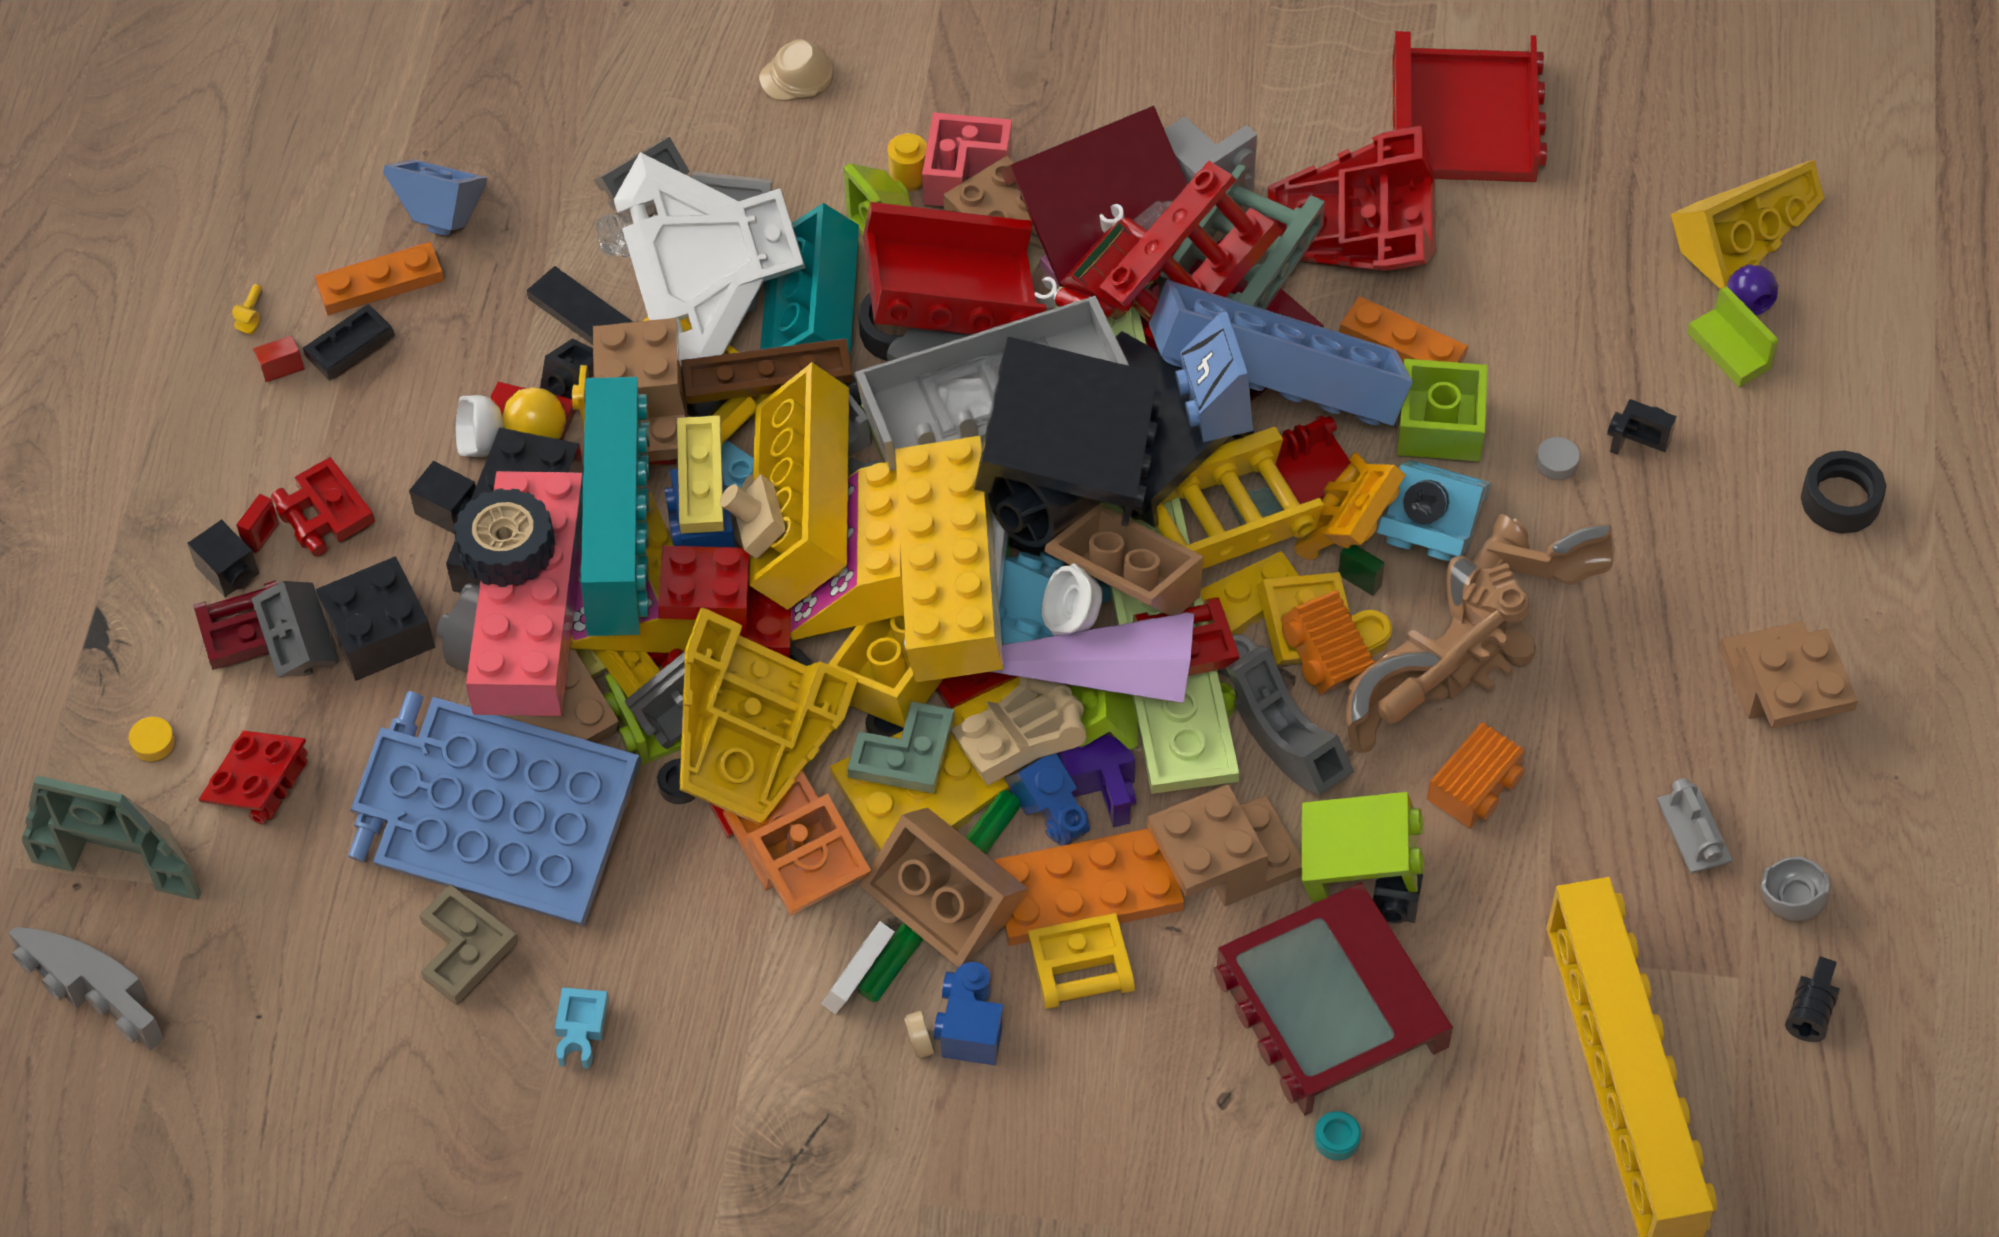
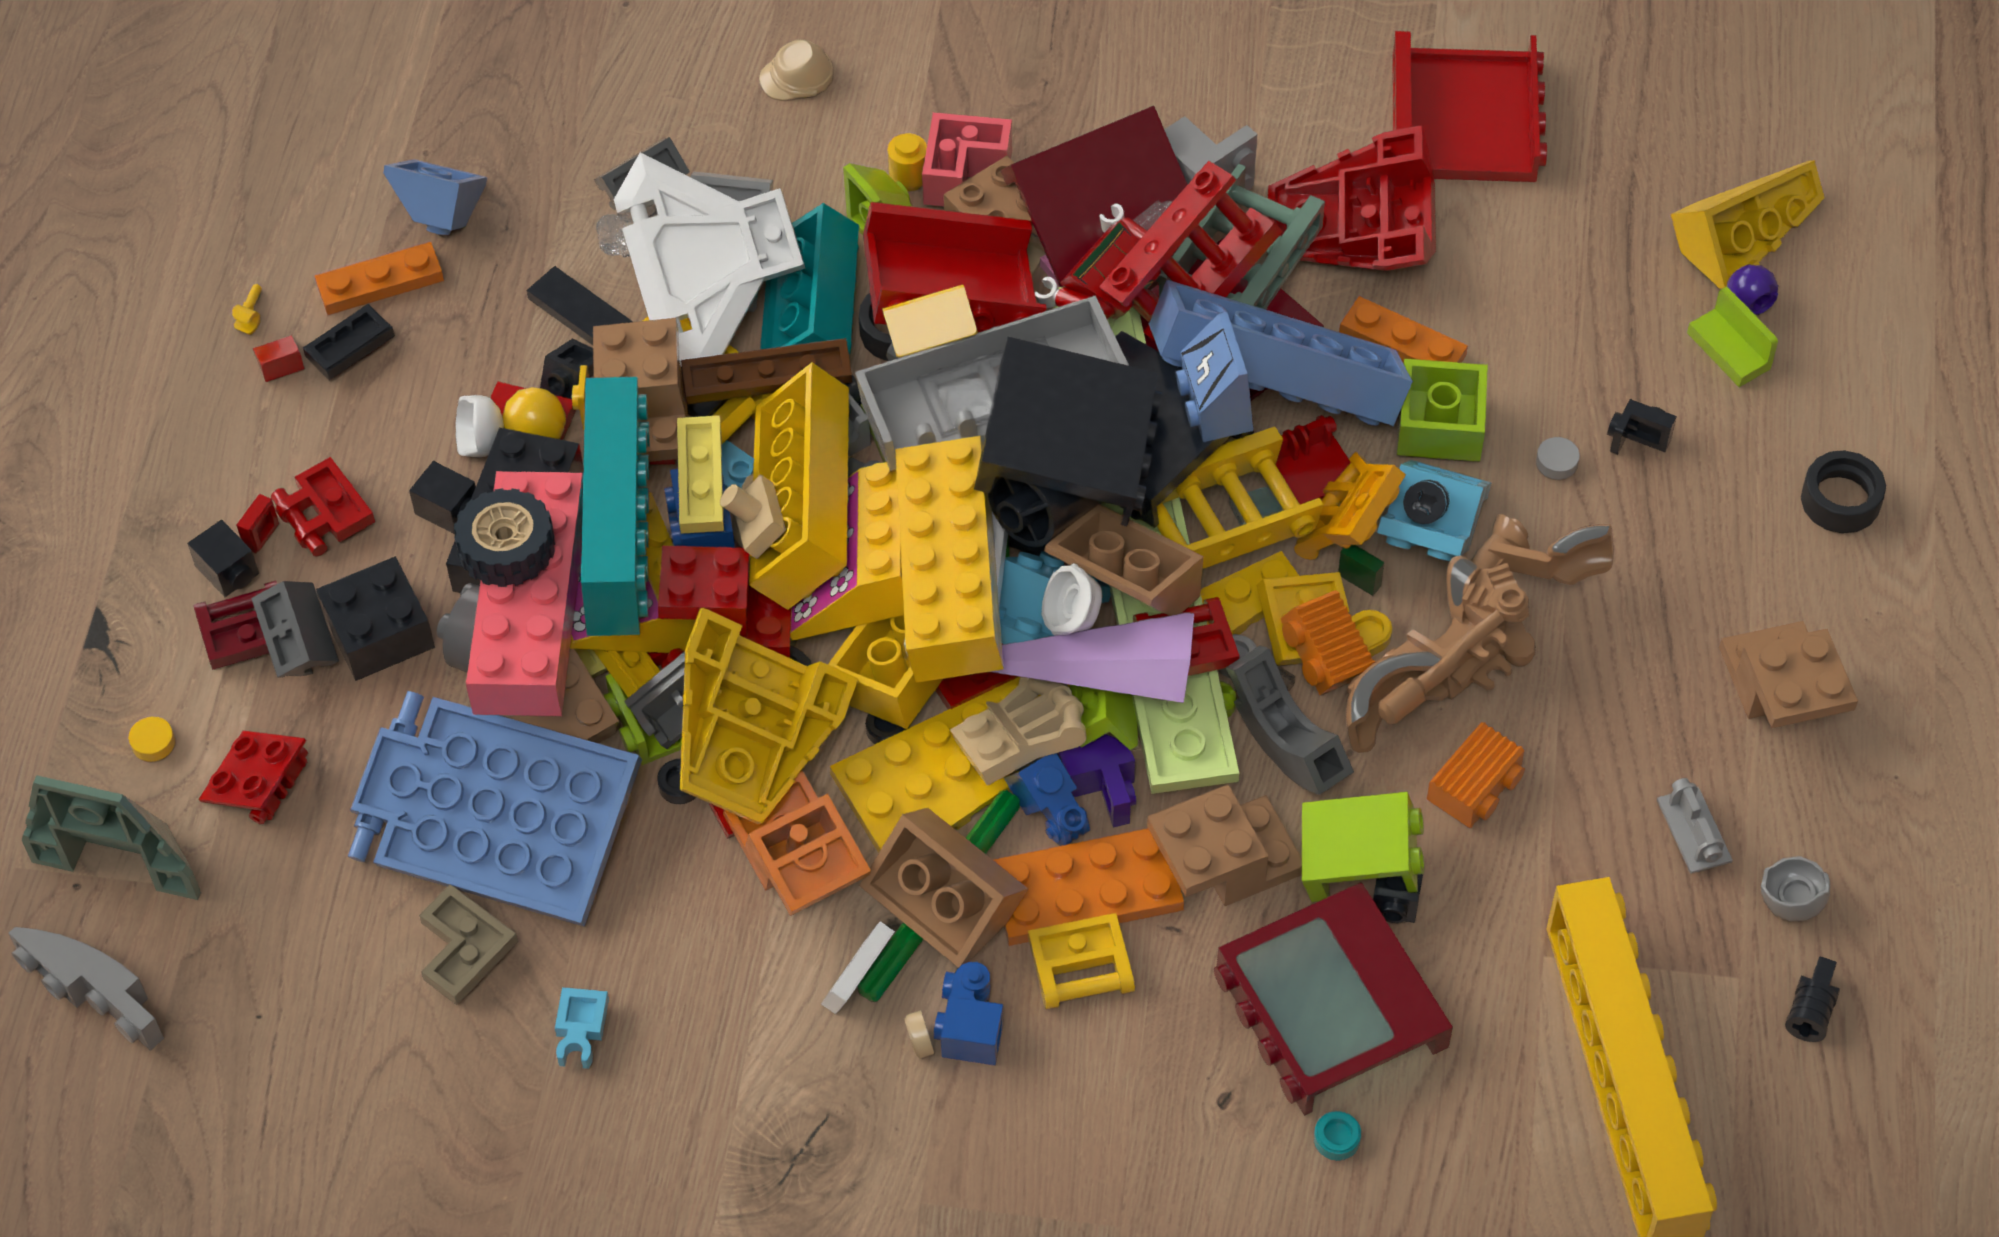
(910, 761): sand green plate -> none
(930, 321): none -> yellow slope

